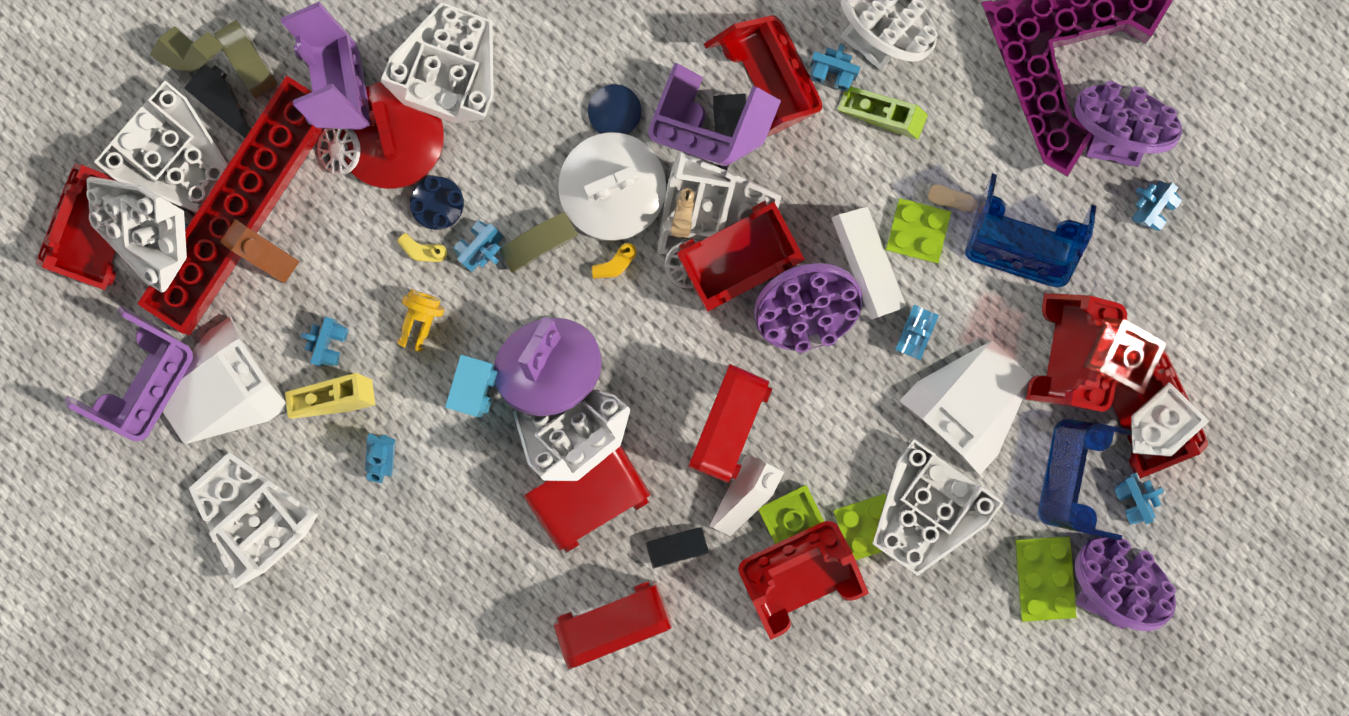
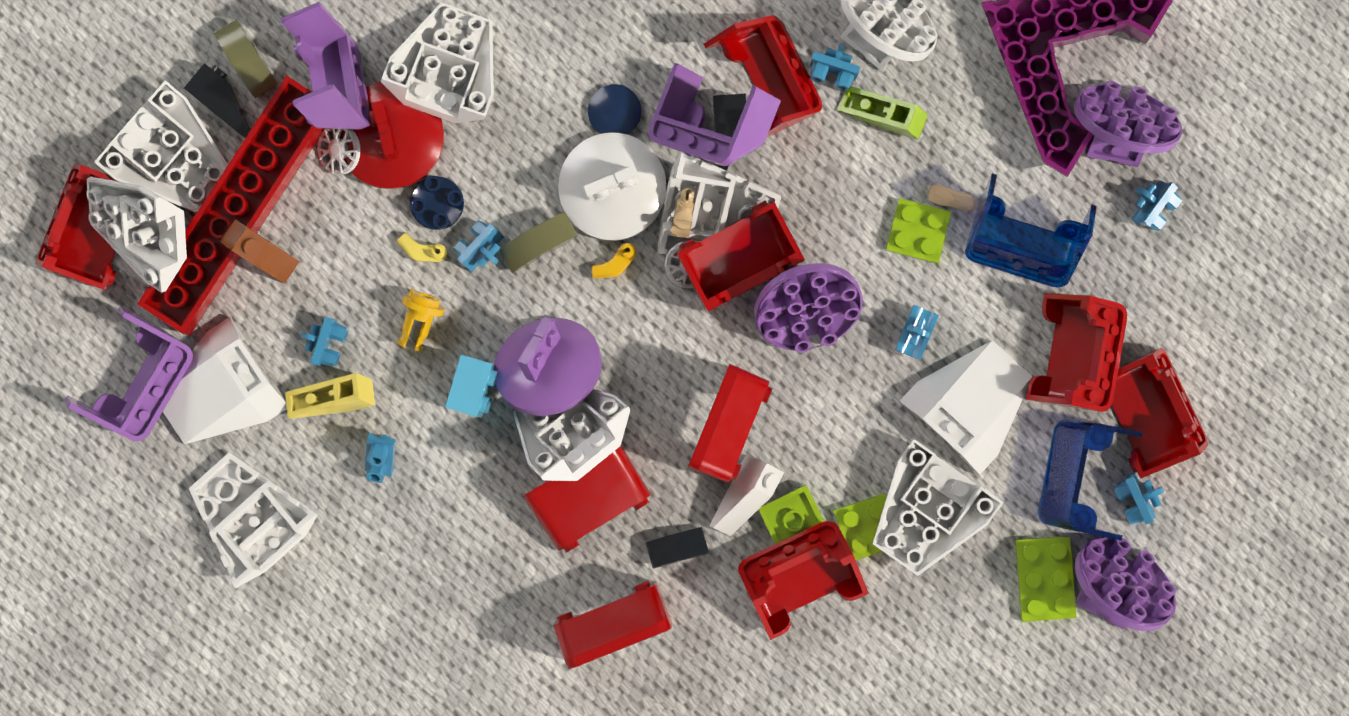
(181, 53): olive brick -> none
(869, 262): white tile -> none
(1124, 355): clear red brick -> none
(1165, 423): white tile -> none

